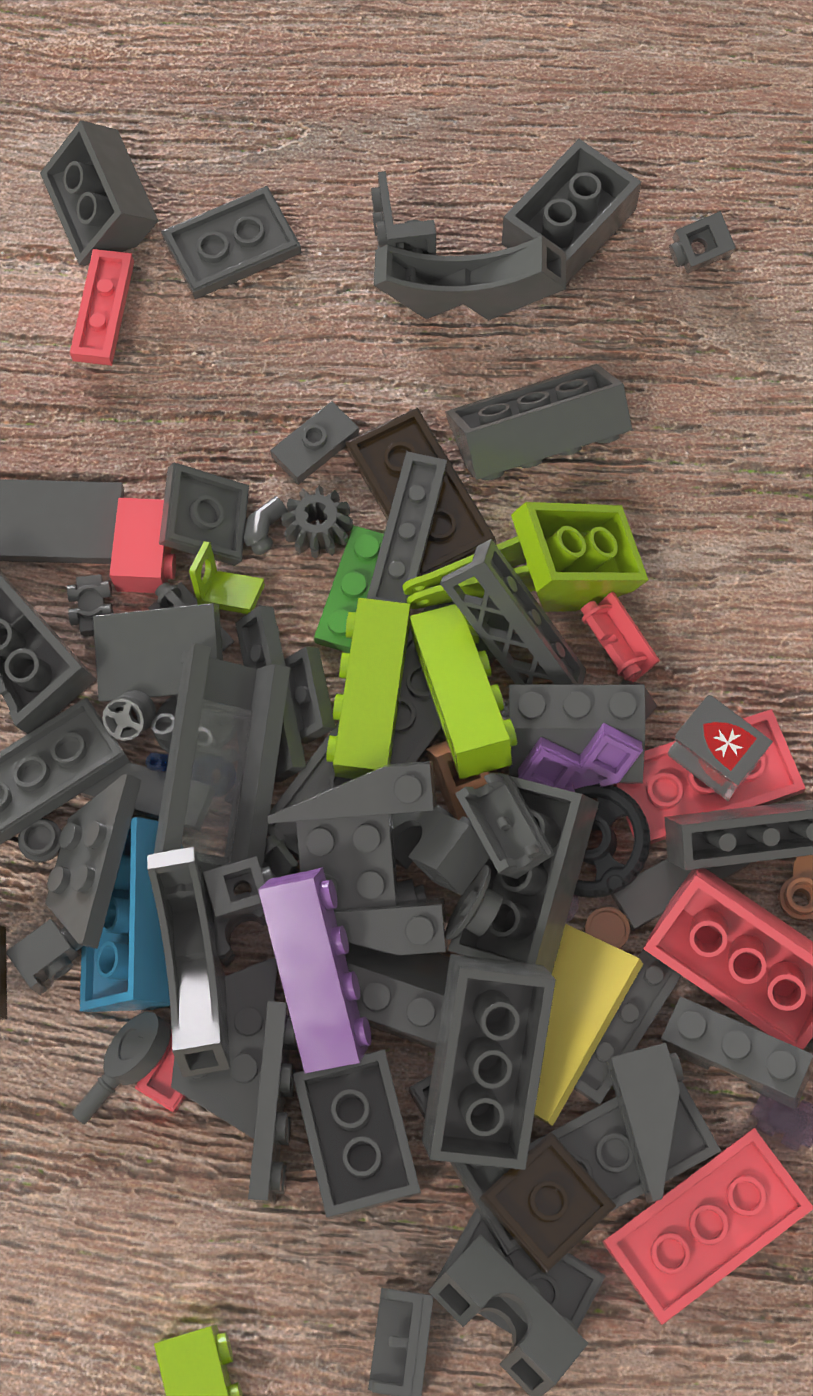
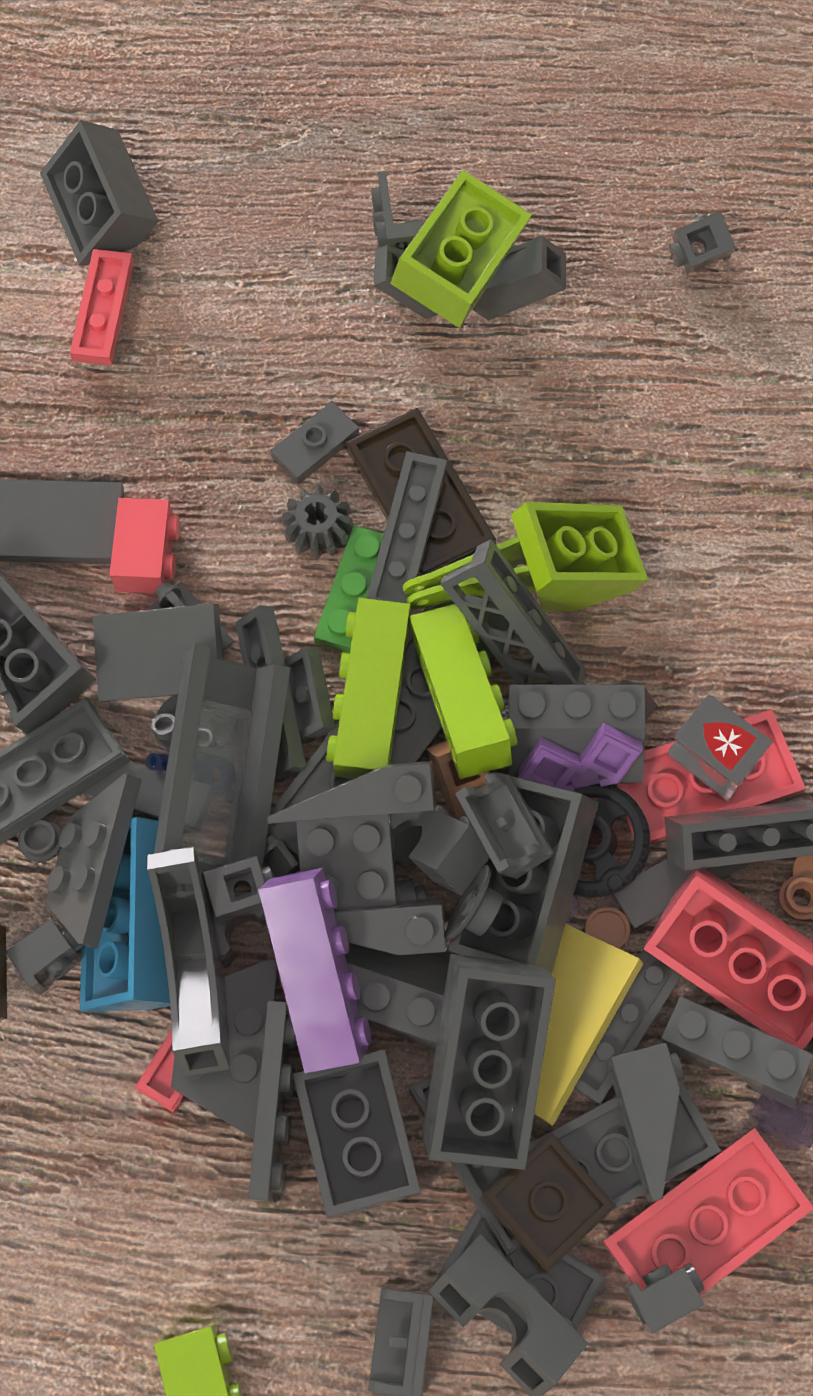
(90, 595): dark grey piece -> none
(119, 719): dark grey wheel -> none
(127, 1060): dark grey piece -> none
(204, 509): dark grey tile -> none
(229, 590): lime bracket -> none
(231, 242): dark grey tile -> none
(258, 525): dark grey arm -> none
(459, 248): none -> lime slope
(540, 421): dark grey slope -> none
(574, 206): dark grey brick -> none
(620, 637): coral hinge -> none
(666, 1296): none -> dark grey brick

